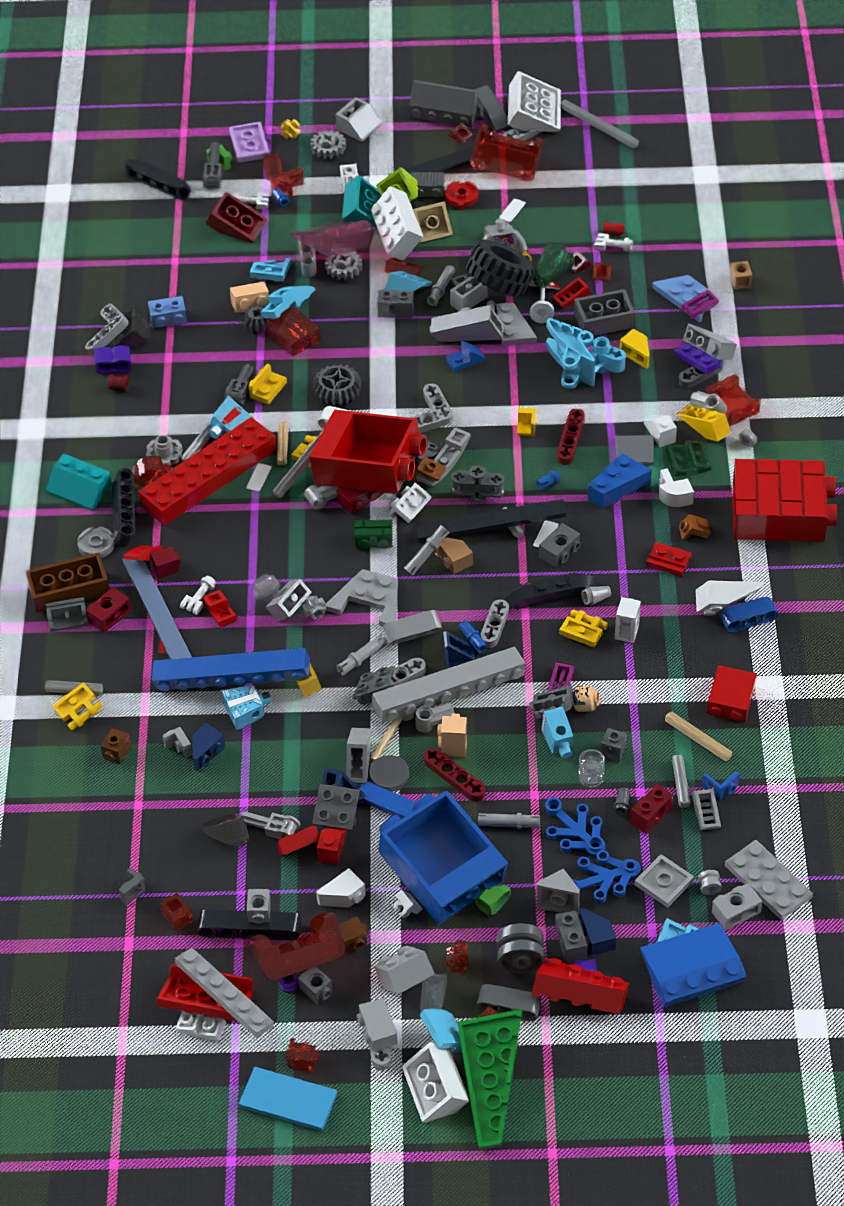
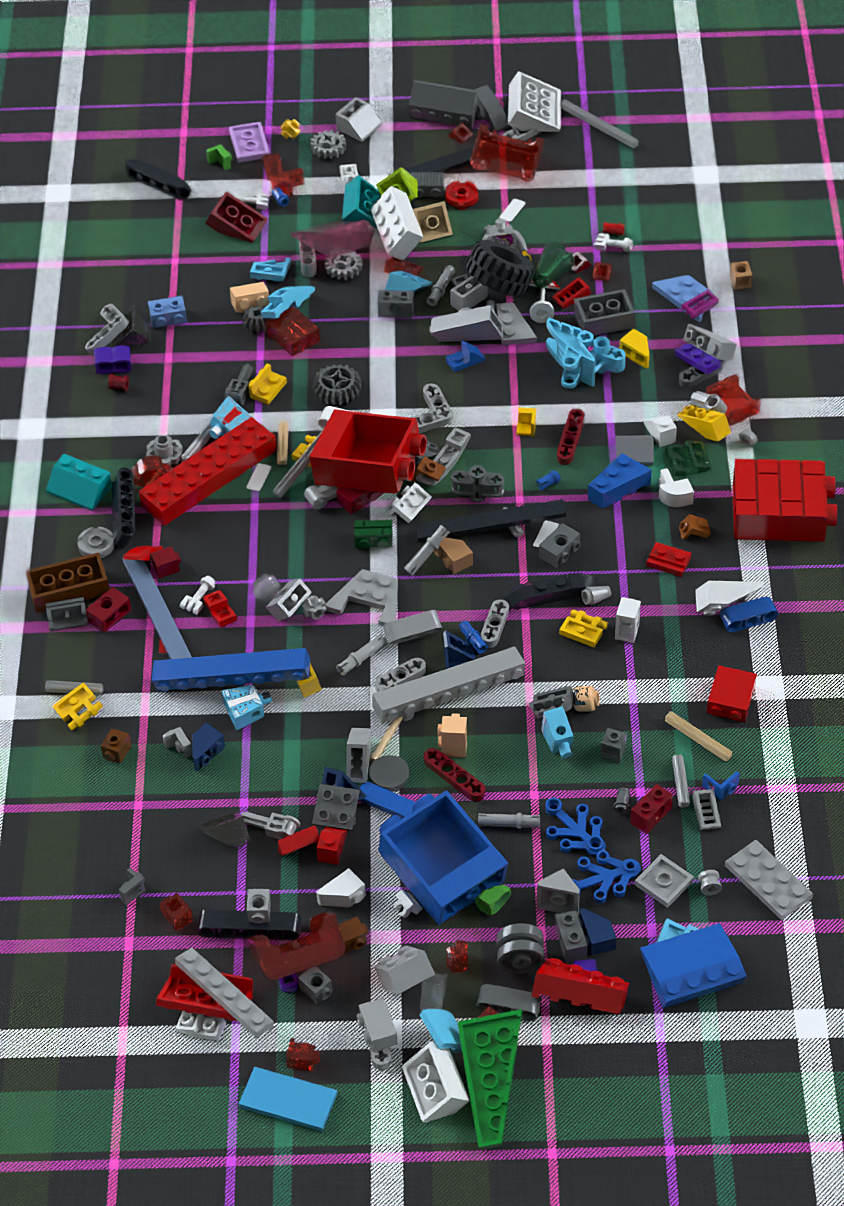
(213, 170): dark grey connector -> none
(372, 683): dark grey hinge -> none
(428, 717): light grey piece -> none
(569, 678): magenta tile -> none
(591, 768): clear wheel -> none
(731, 915): light grey brick -> none

